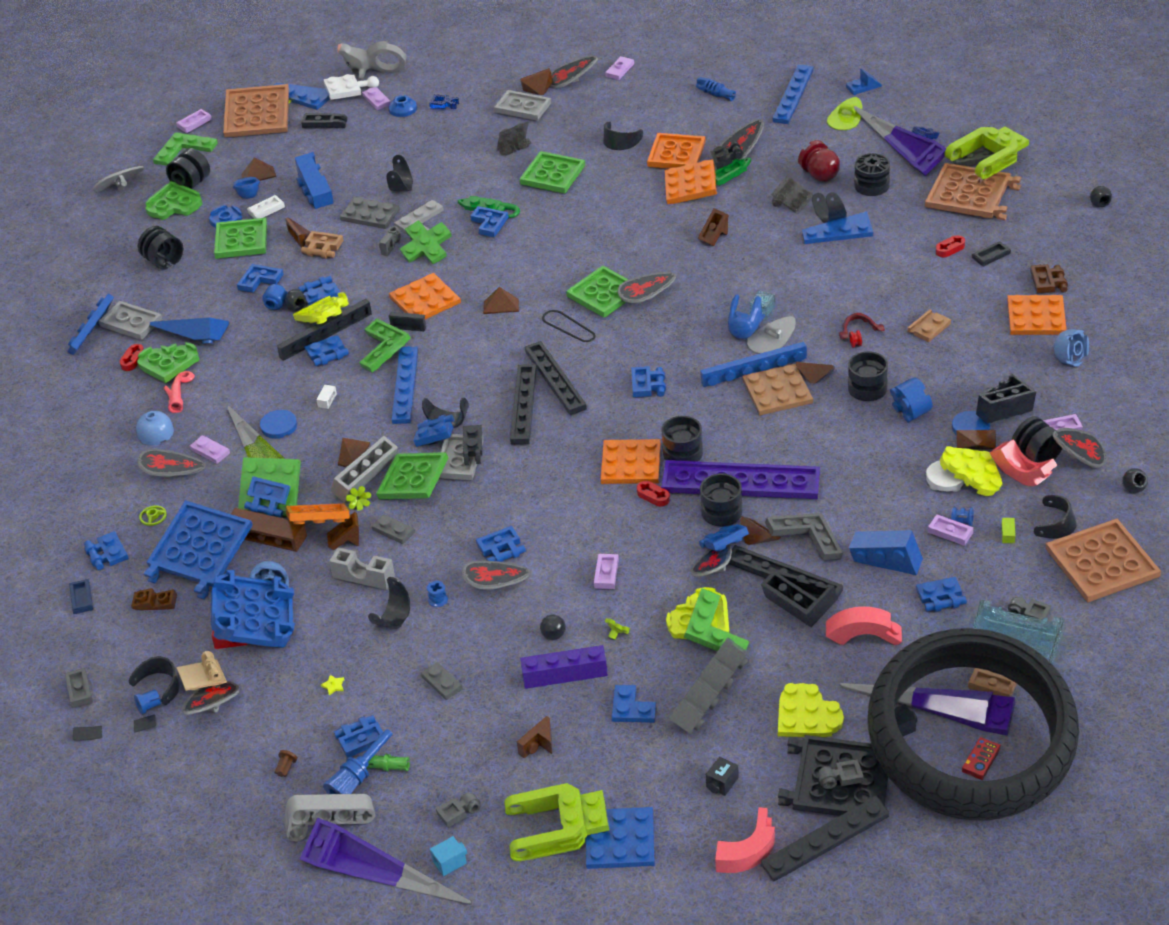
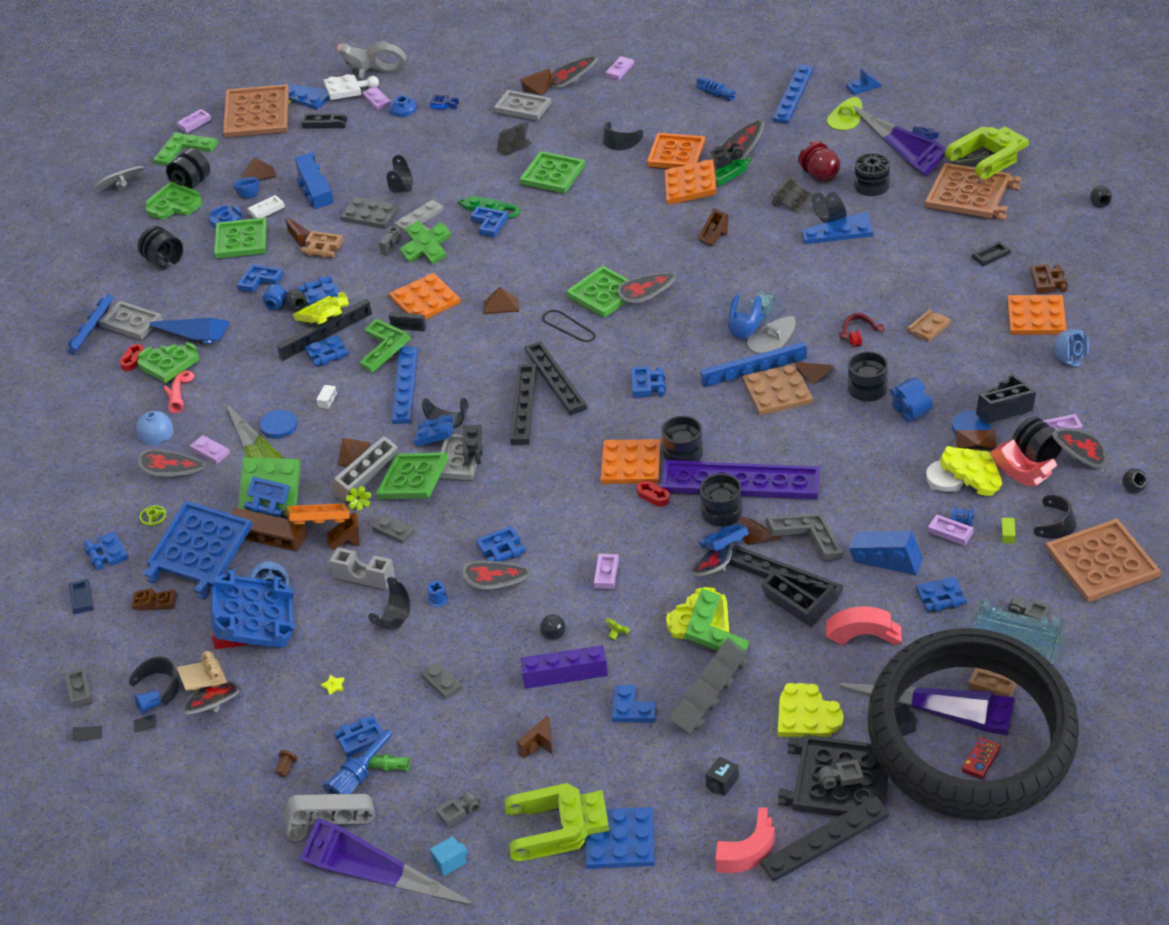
(950, 246): red beam -> none

